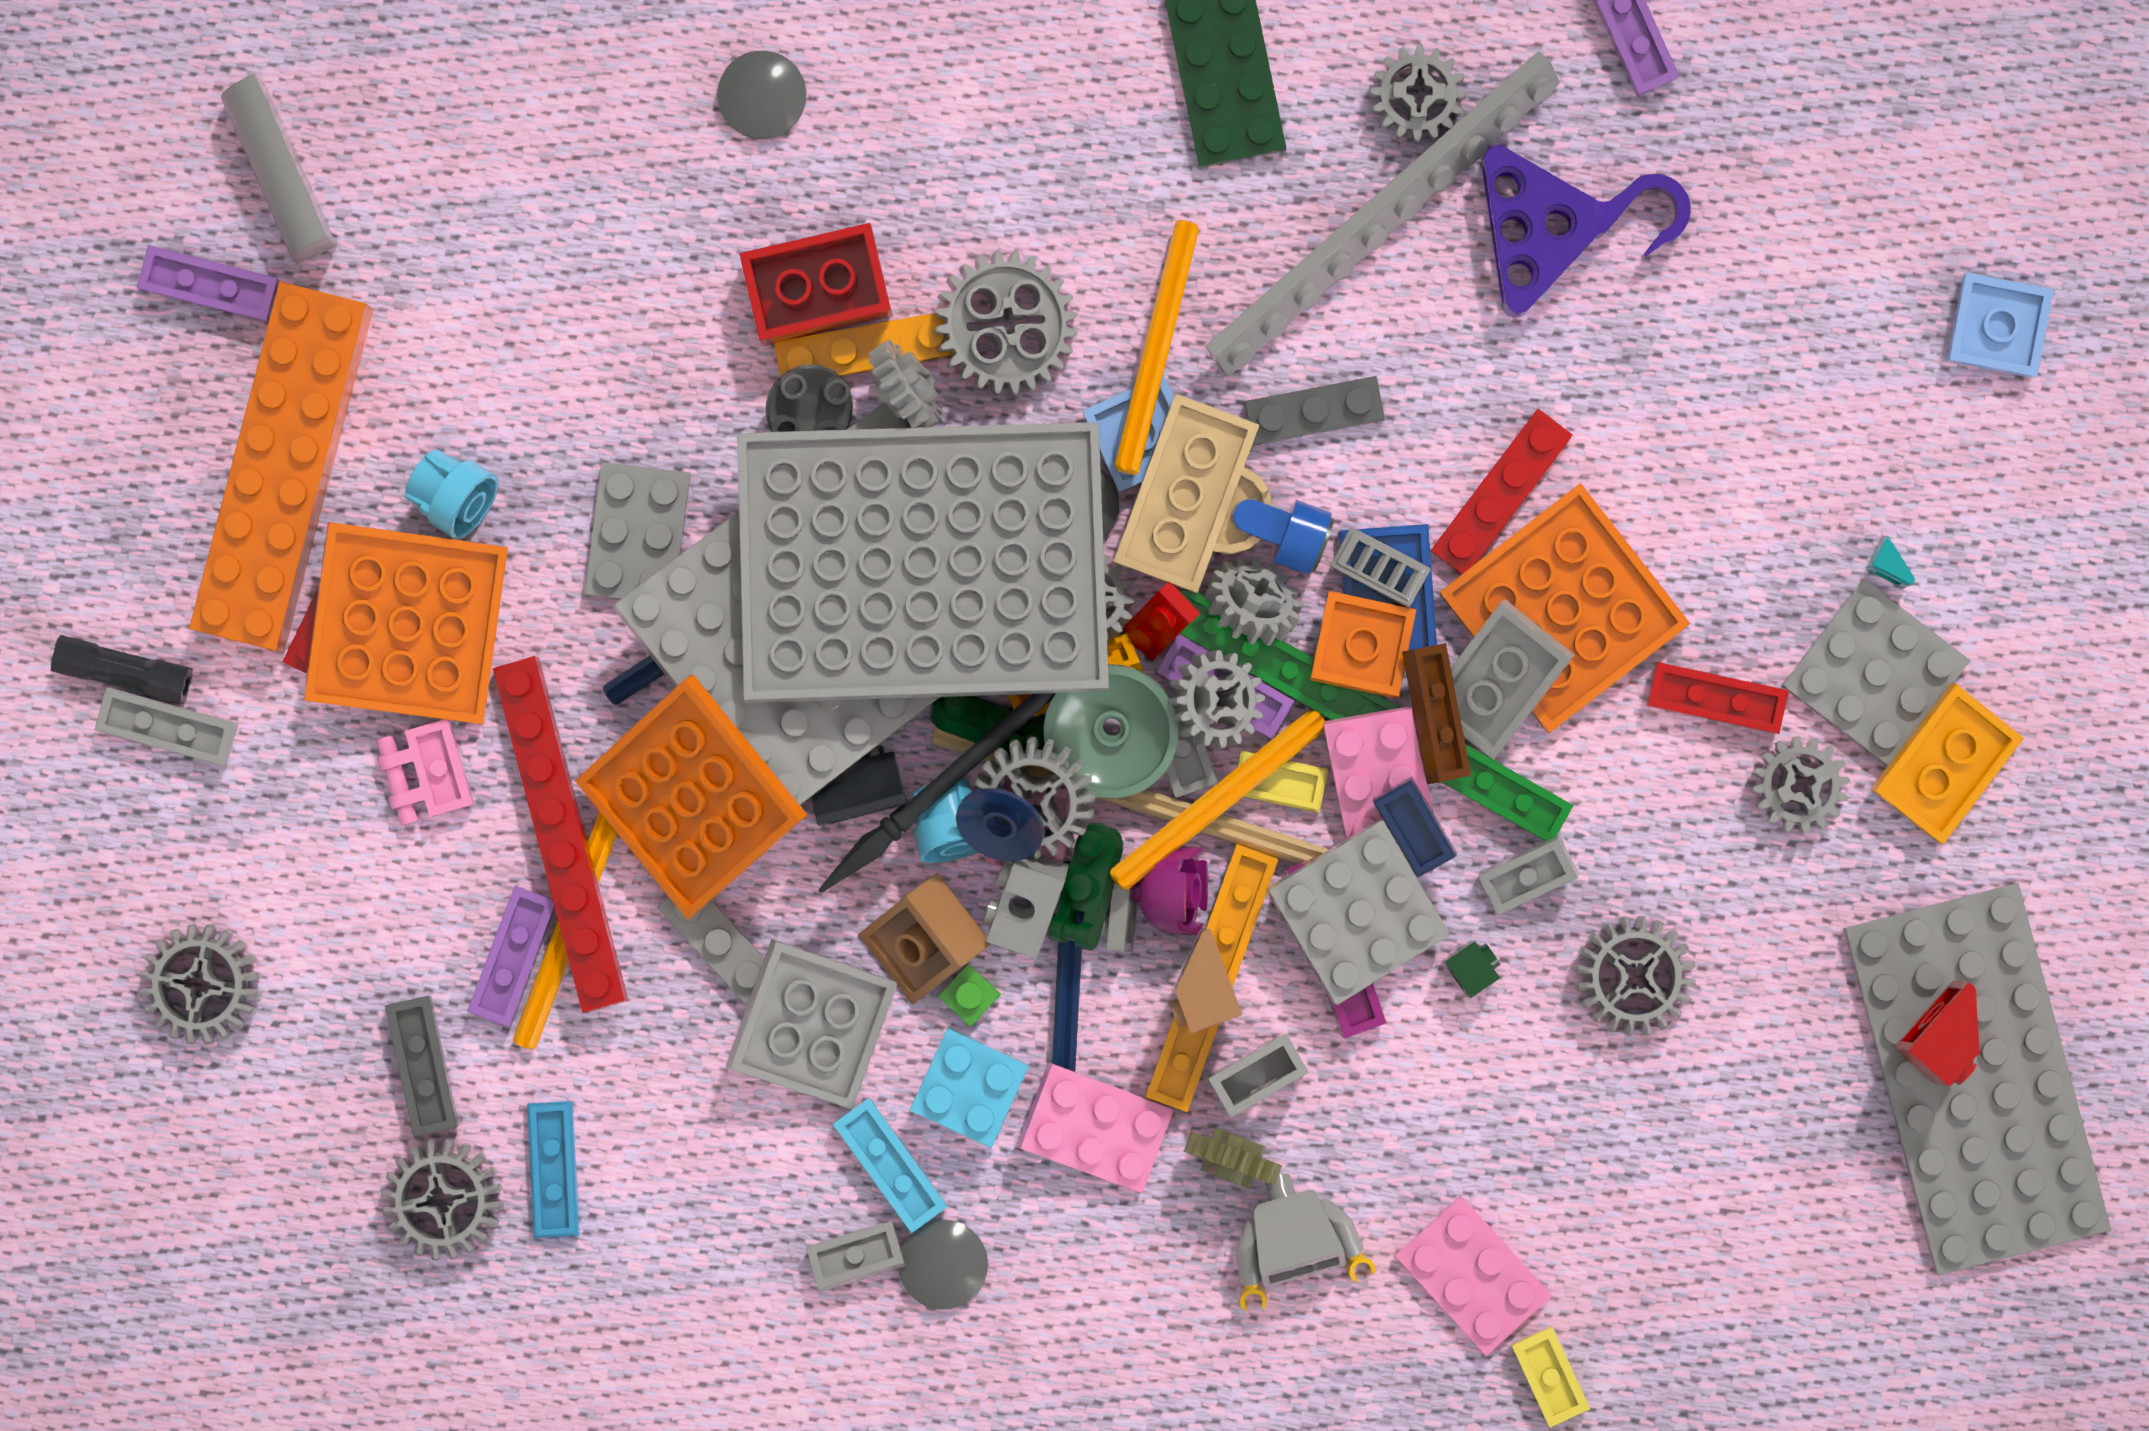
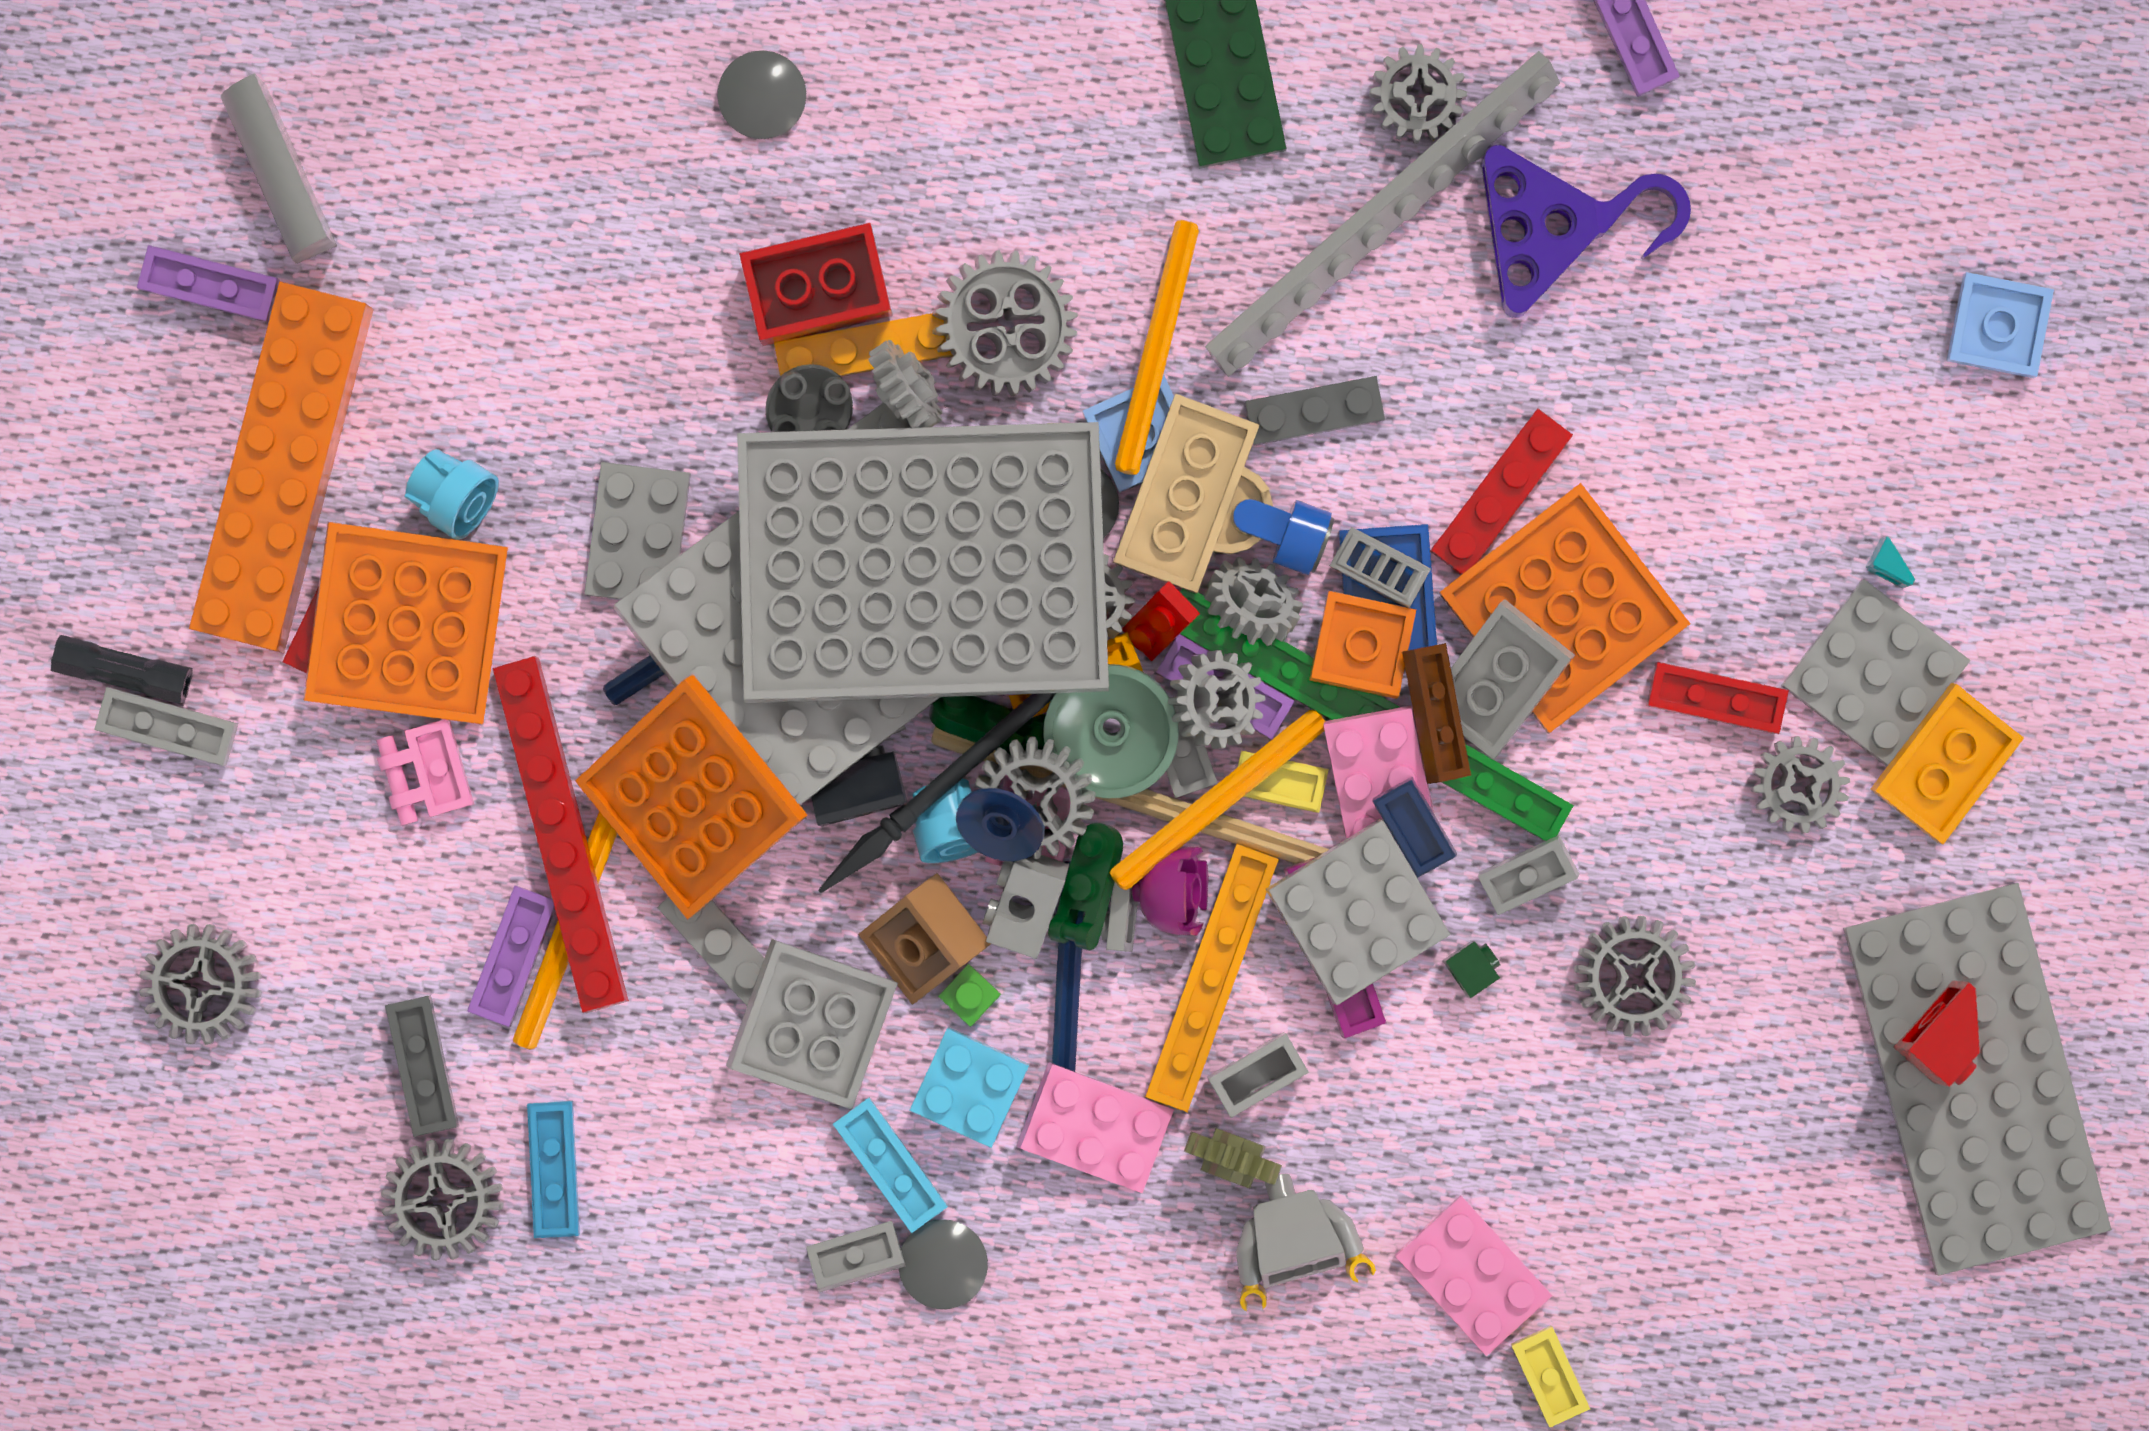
(1204, 988): medium nougat slope -> none

